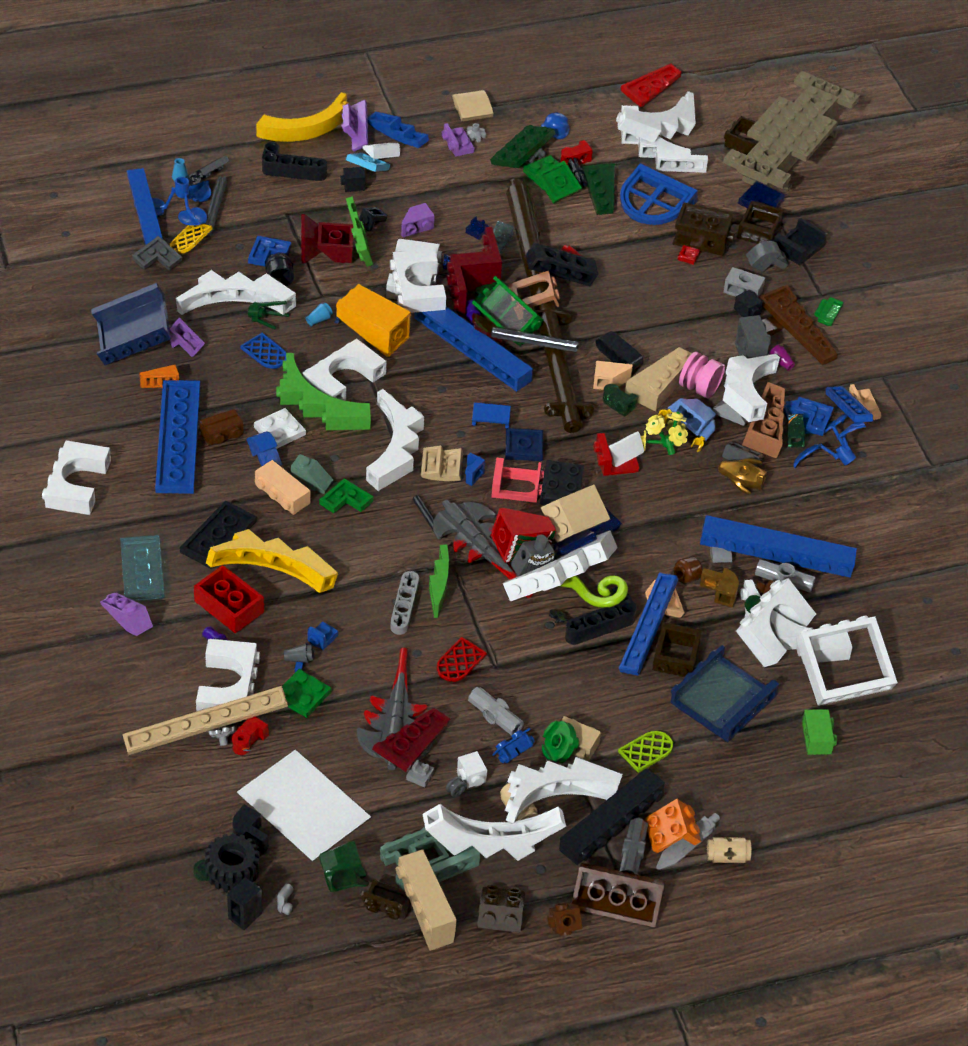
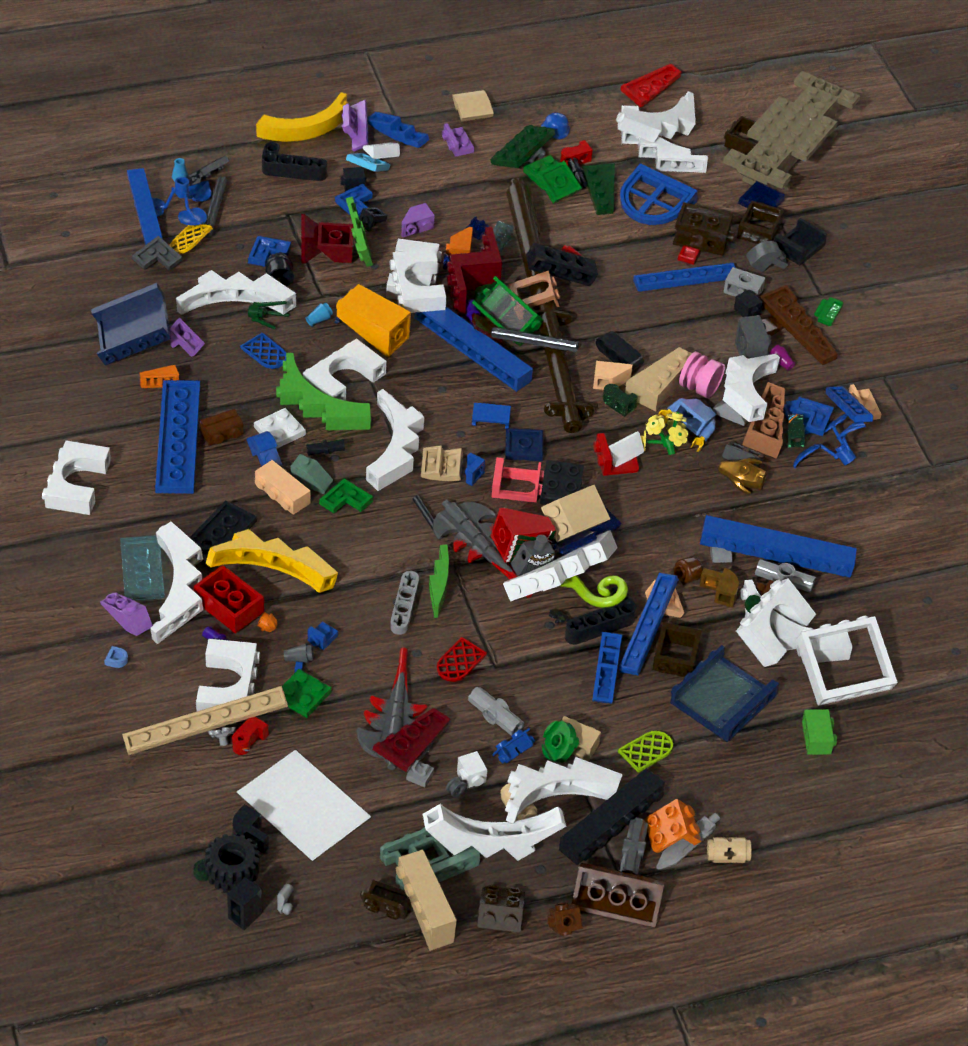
(116, 657): none -> medium blue tile
(182, 601): none -> white arch
(267, 622): none -> orange plate
(325, 447): none -> black pin
(343, 867): dark green piece -> none
(360, 195): none -> blue plate
(460, 242): none -> orange slope
(475, 132): light grey plant -> none
(607, 667): none -> blue slope
(682, 277): none -> blue tile

